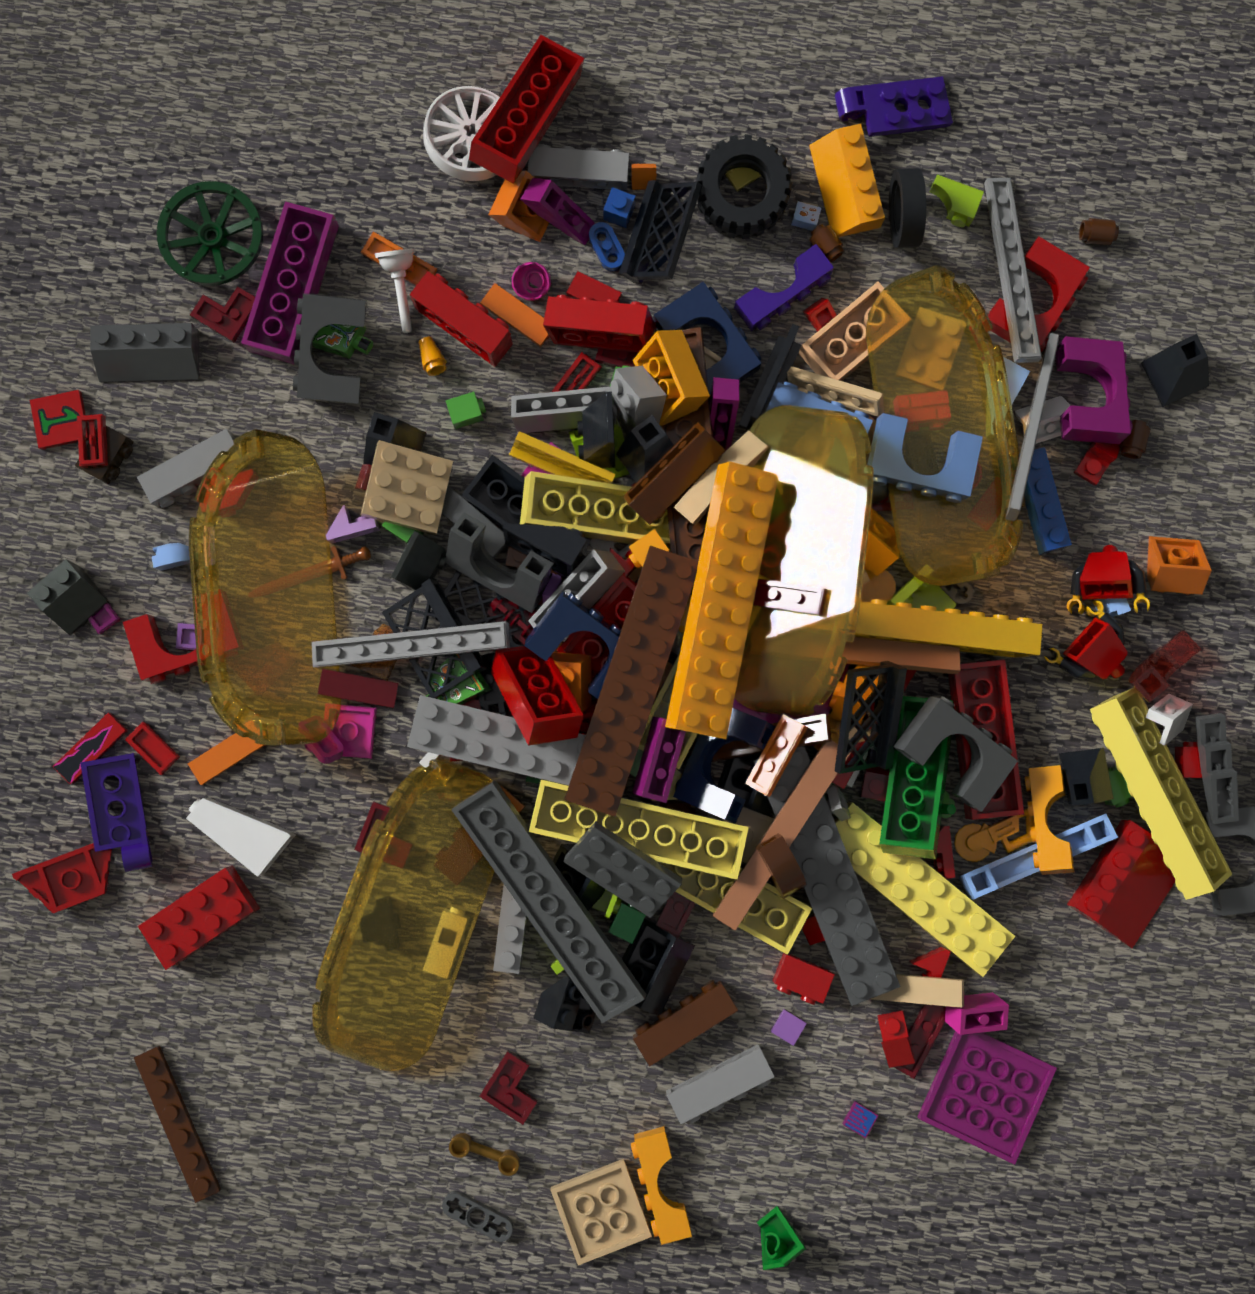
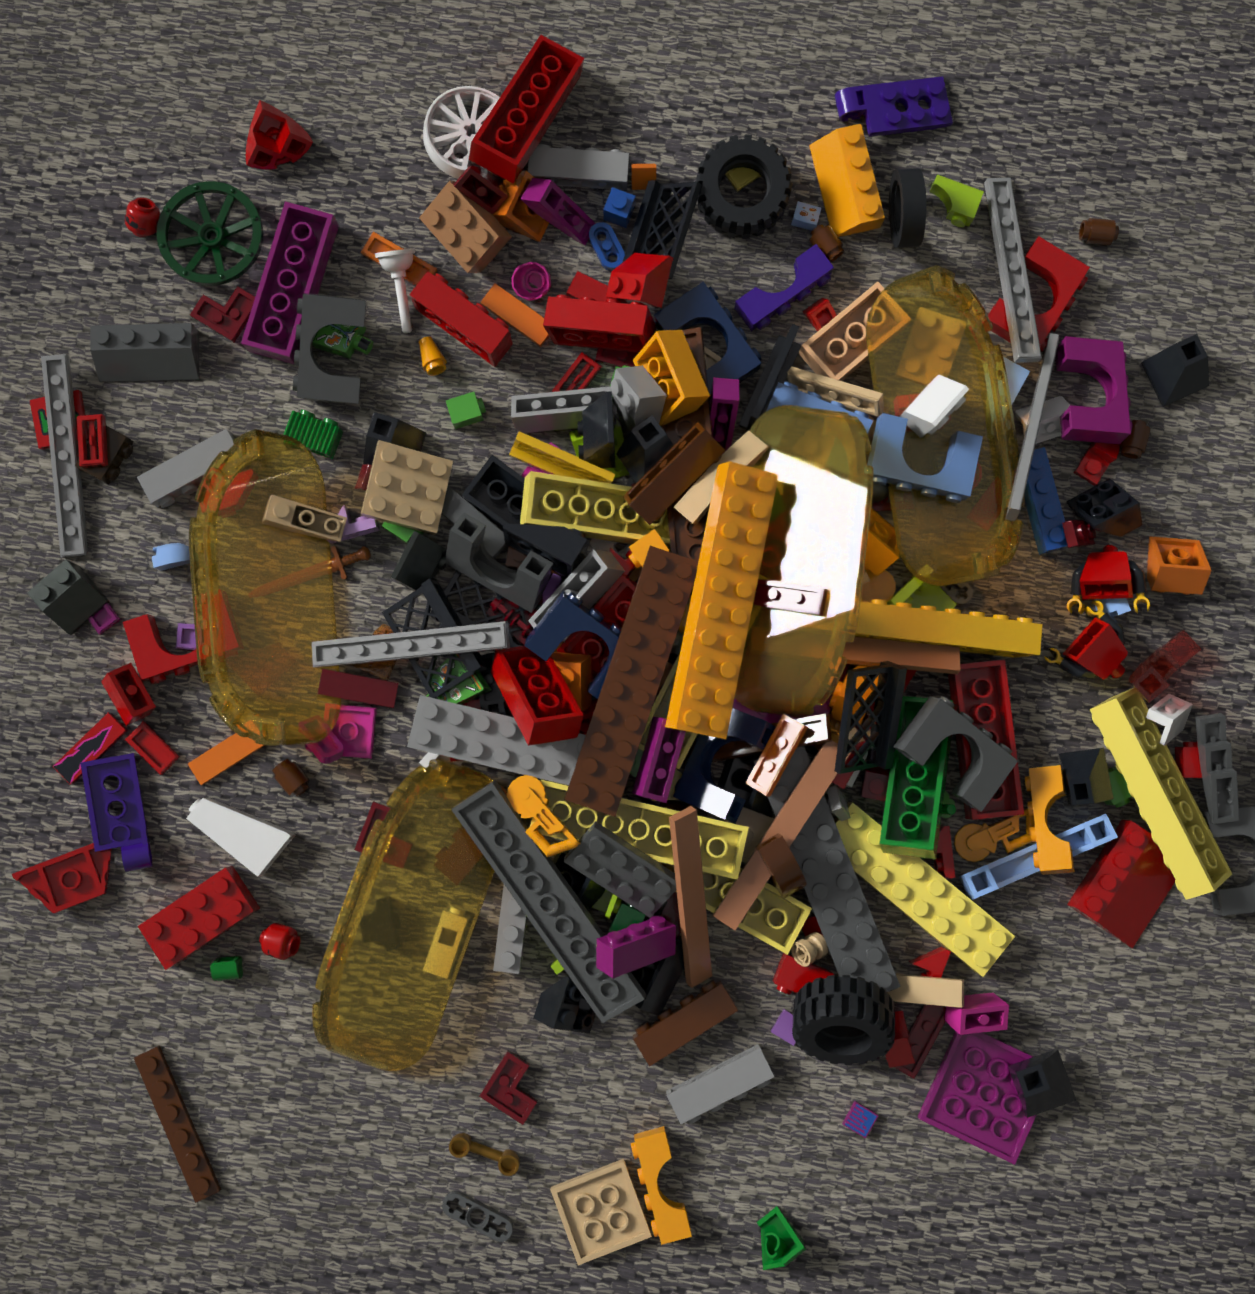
(64, 455): none -> light grey tile
(128, 694): none -> red brick
(142, 217): none -> red head
(227, 968): none -> green brick
(274, 138): none -> red brick
(279, 941): none -> red head
(291, 778): none -> reddish brown brick
(303, 519): none -> tan slope
(316, 435): none -> green brick
(465, 229): none -> medium nougat brick
(482, 188): none -> dark red slope
(529, 799): none -> light orange piece
(635, 946): none -> magenta brick
(640, 279): none -> red slope
(690, 895): none -> nougat tile
(809, 949): none -> tan wheel
(844, 1020): none -> black tyre
(934, 405): none -> white slope
(1042, 1083): none -> black slope
(1079, 533): none -> dark red plate
(1108, 508): none -> black slope

